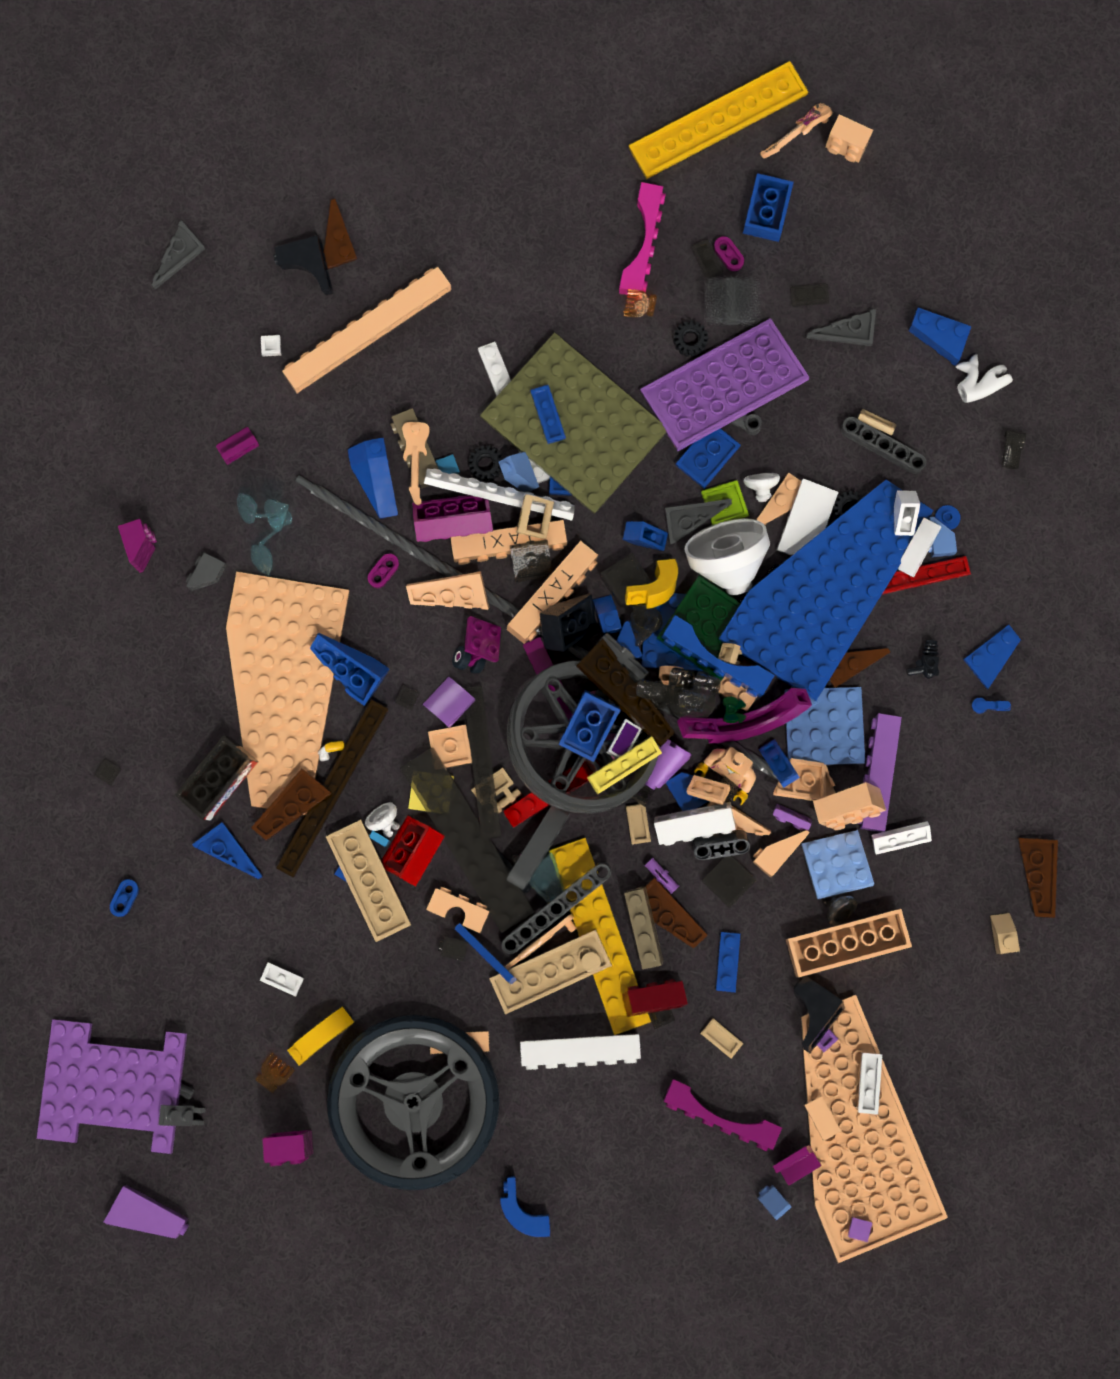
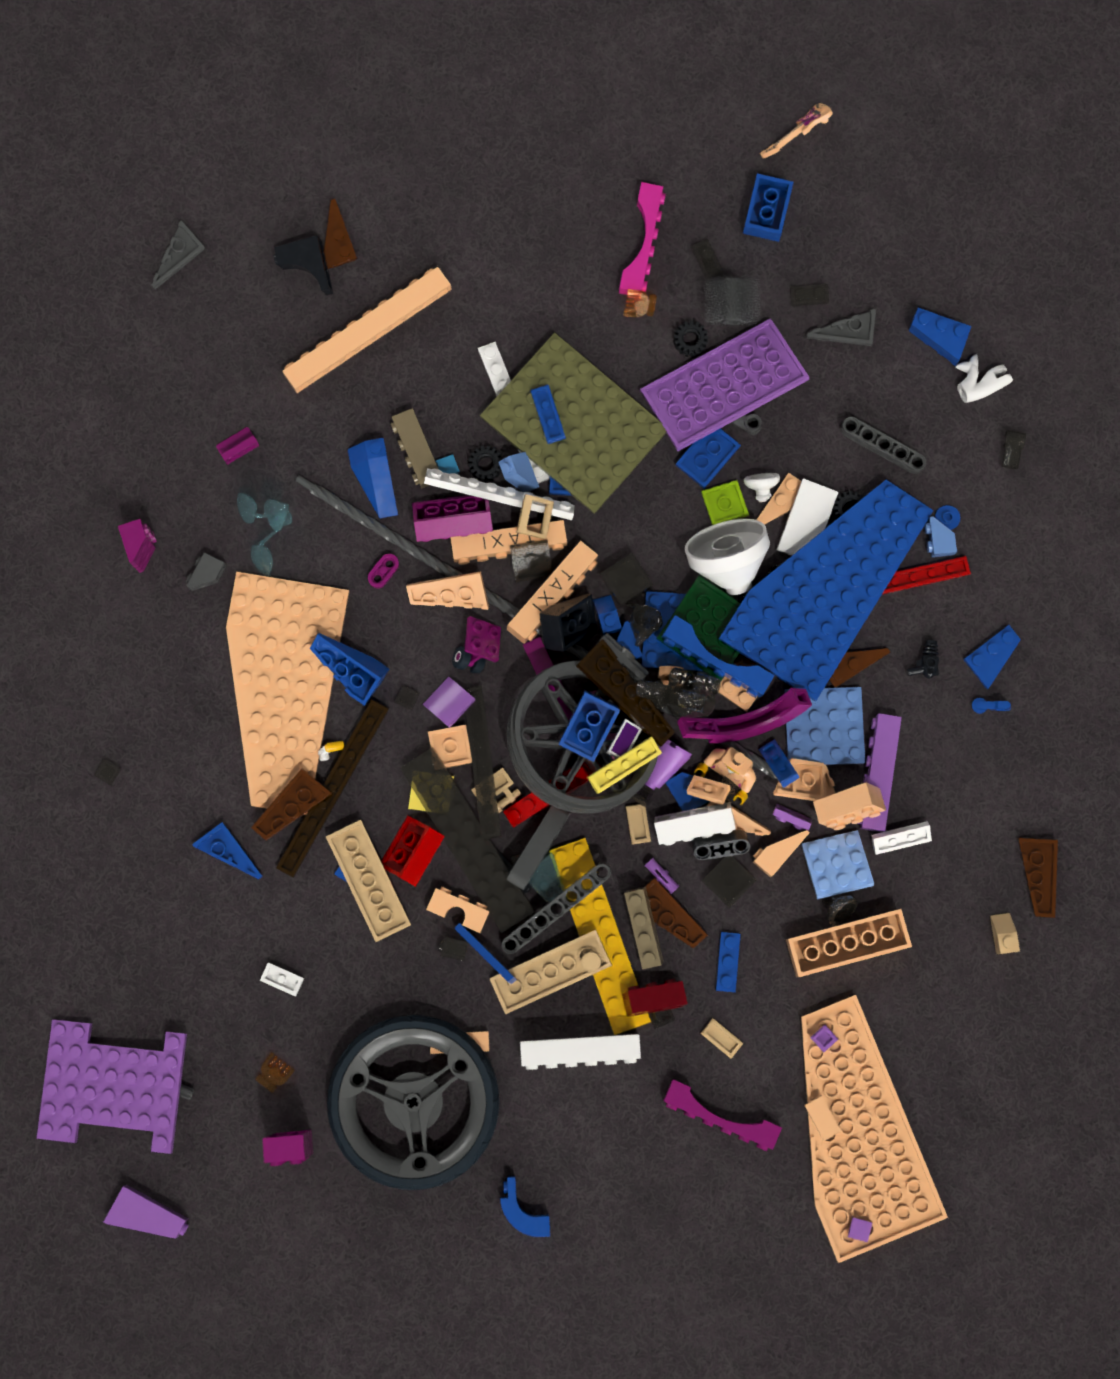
(123, 897): blue plate -> none
(179, 1115): dark grey hinge -> none
(216, 778): clear smoke brick -> none
(271, 345): white plate -> none
(320, 1035): yellow arch -> none
(379, 839): dark azure tile -> none
(383, 819): white hair -> none
(415, 437): light nougat piece -> none
(542, 939): light nougat piece -> none
(645, 535): blue slope -> none
(658, 591): yellow arch -> none
(686, 518): dark grey wing -> none
(718, 120): yellow plate -> none
(729, 254): magenta plate -> none
(729, 653): tan tile -> none
(732, 705): dark green piece -> none
(773, 1201): medium blue slope -> none
(798, 1165): magenta panel -> none
(822, 1010): black arch -> none
(848, 139): light nougat brick -> none
(869, 1083): white plate -> none
(877, 422): tan tile -> none
(906, 512): white slope -> none
(919, 547): white tile -> none

